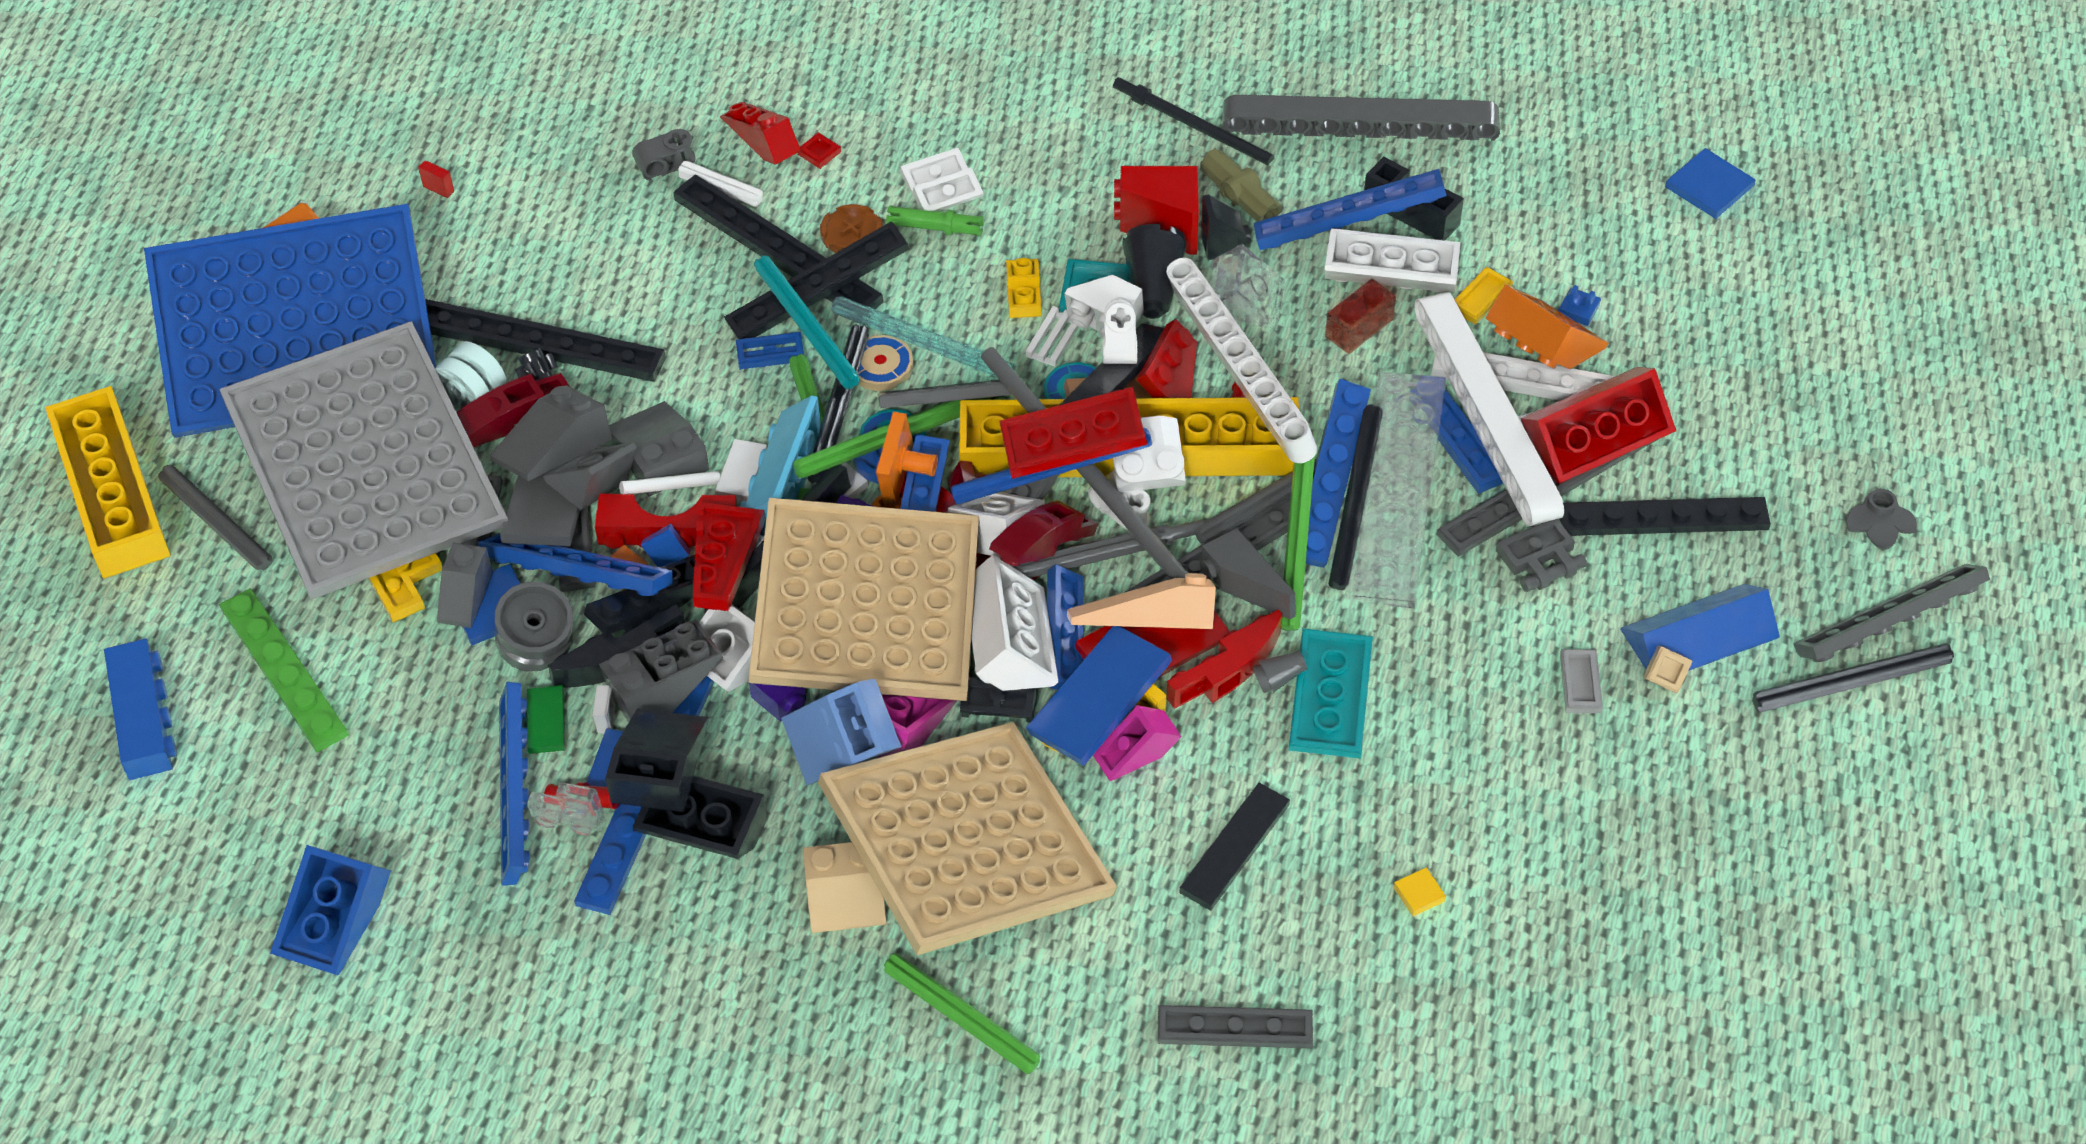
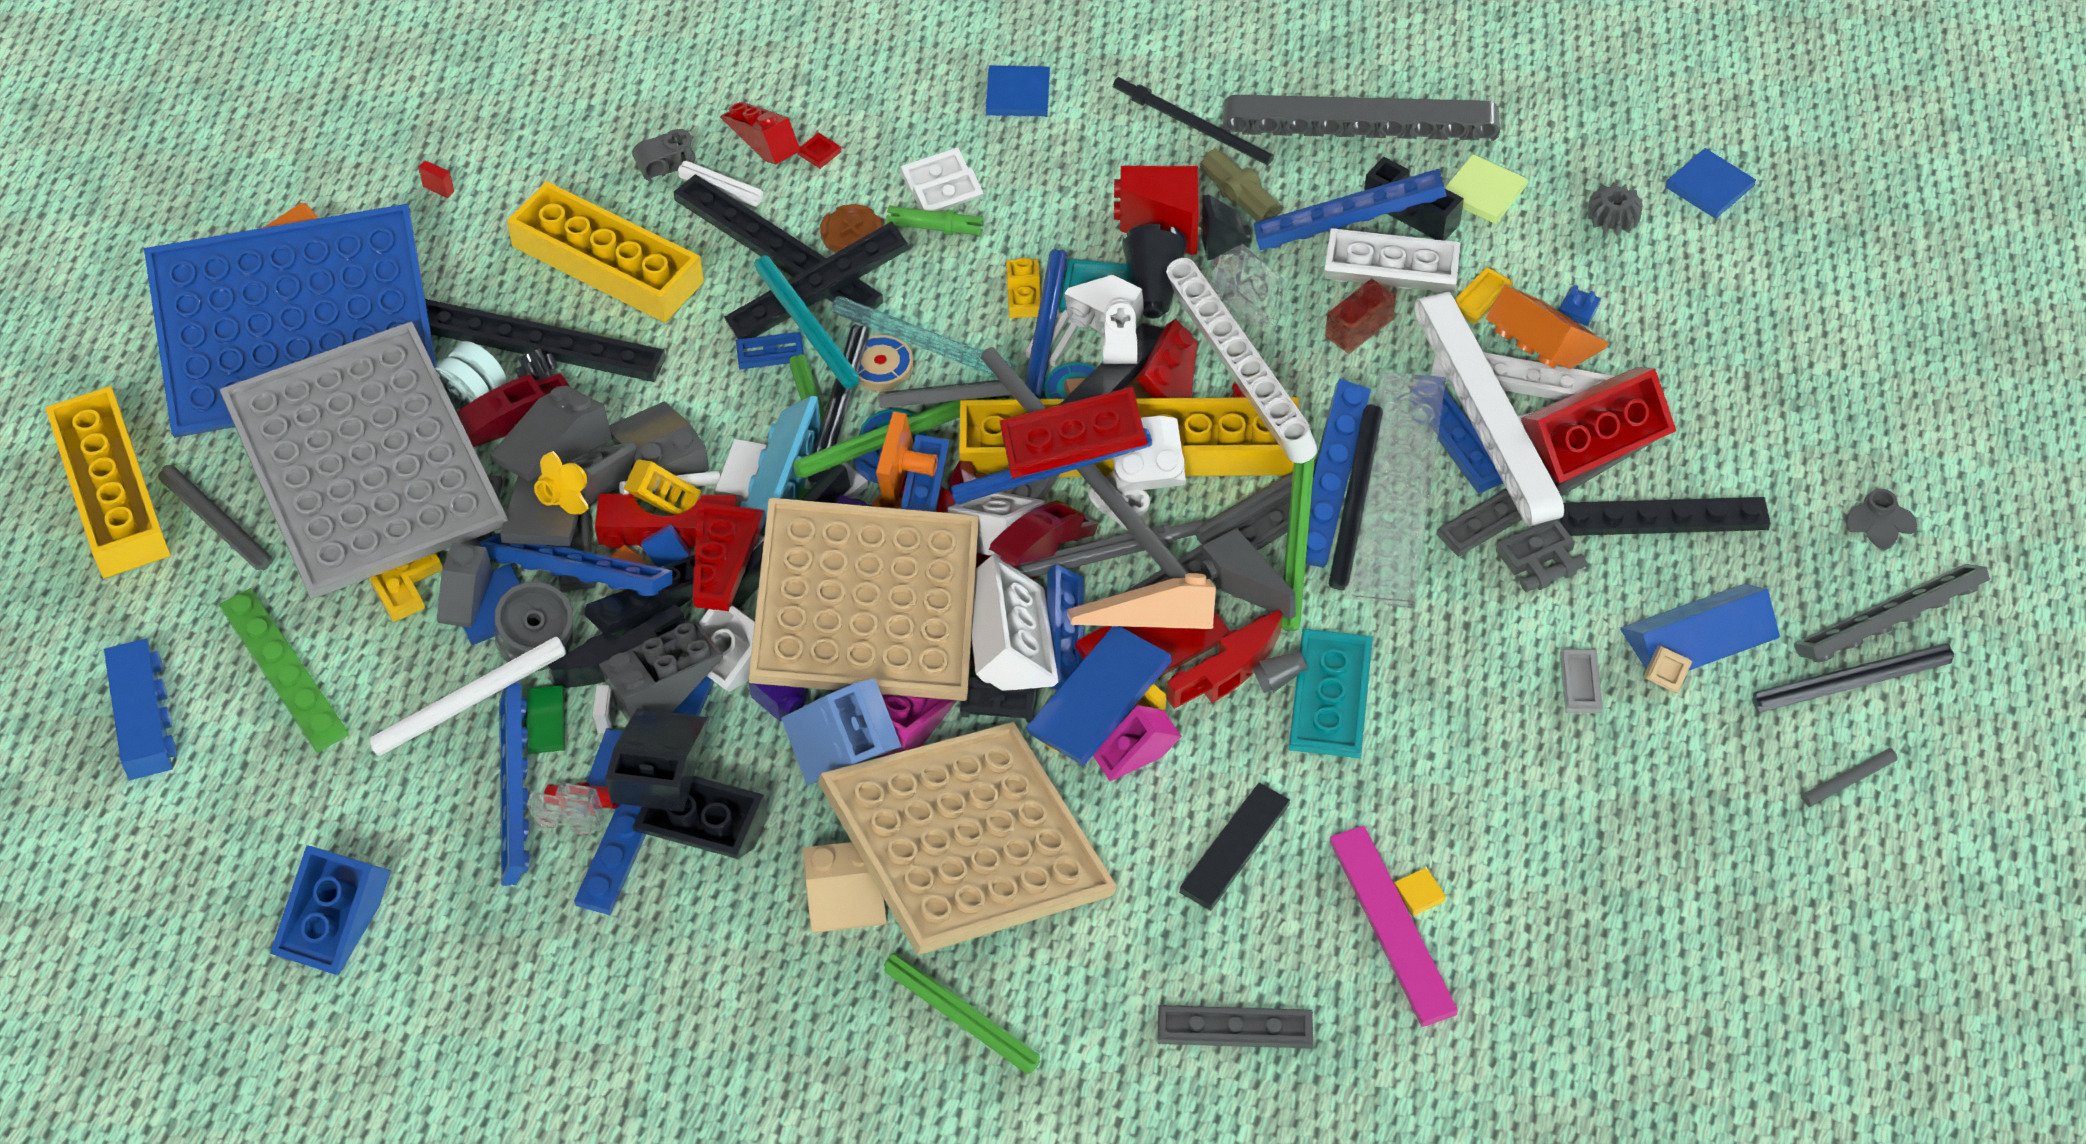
(467, 696): none -> white axle
(561, 484): none -> yellow plate
(606, 251): none -> yellow brick
(644, 479): none -> yellow slope
(1017, 90): none -> blue tile
(1046, 321): none -> blue axle
(1393, 926): none -> dark pink tile
(1486, 188): none -> yellowish green tile
(1615, 208): none -> dark grey gear
(1849, 777): none -> dark grey bar

